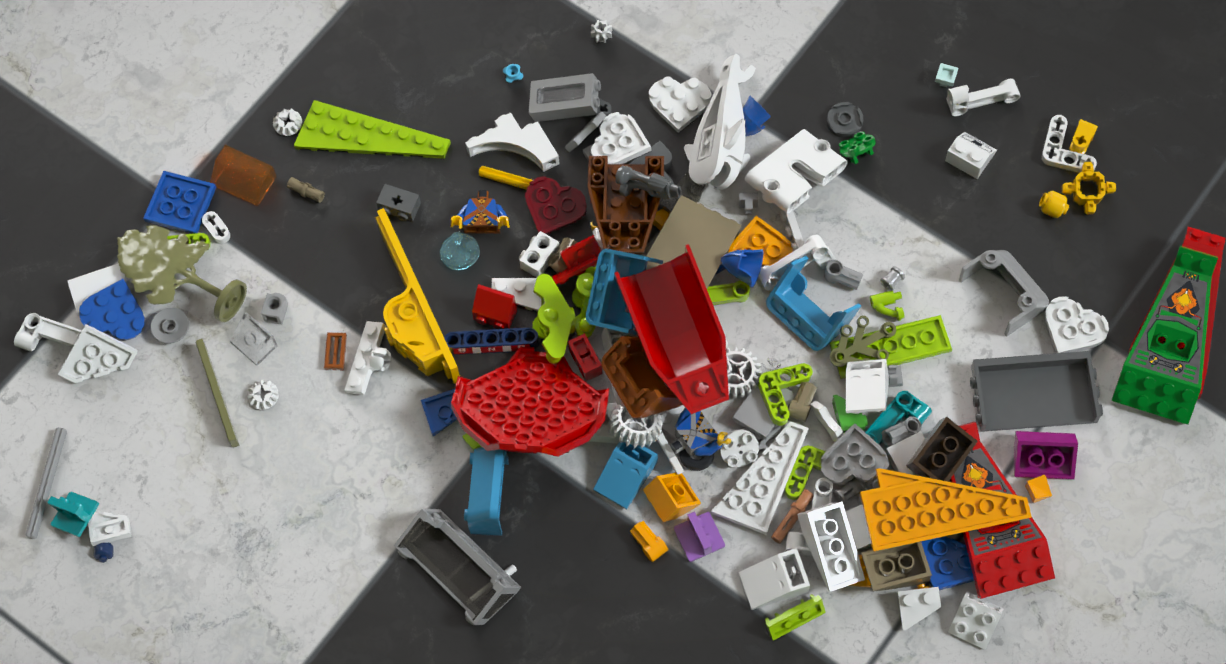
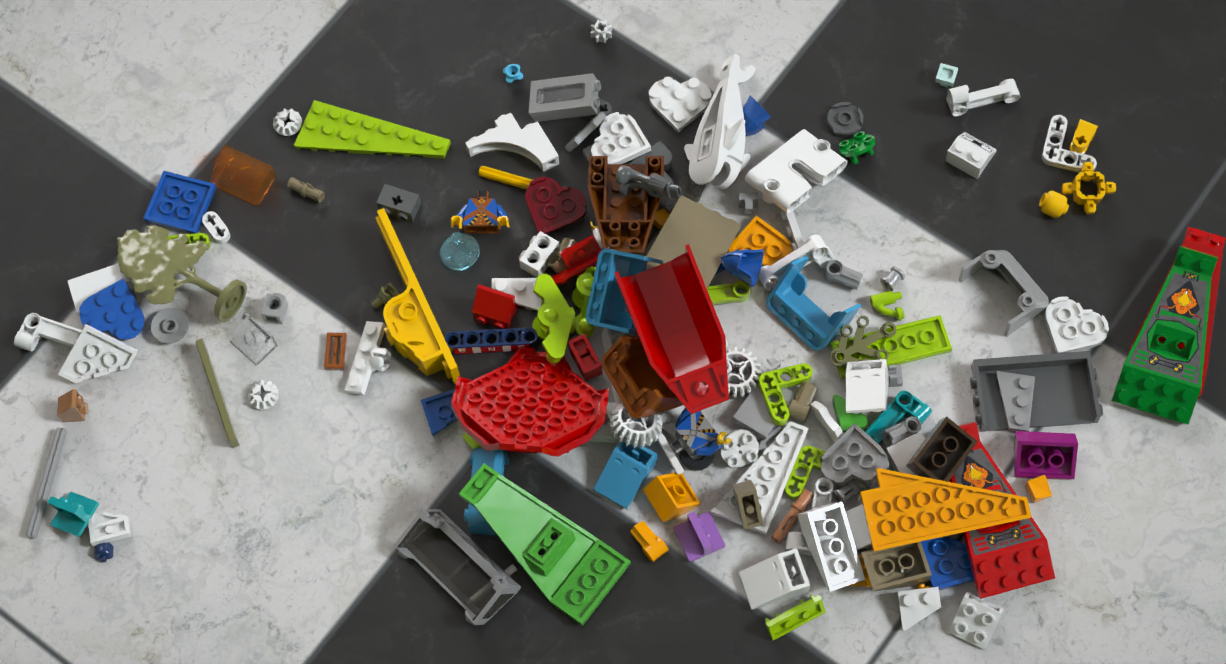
(72, 407): none -> medium nougat slope
(385, 295): none -> olive piece
(575, 566): none -> bright green wing
(747, 504): none -> dark tan slope
(1017, 399): none -> light grey wing

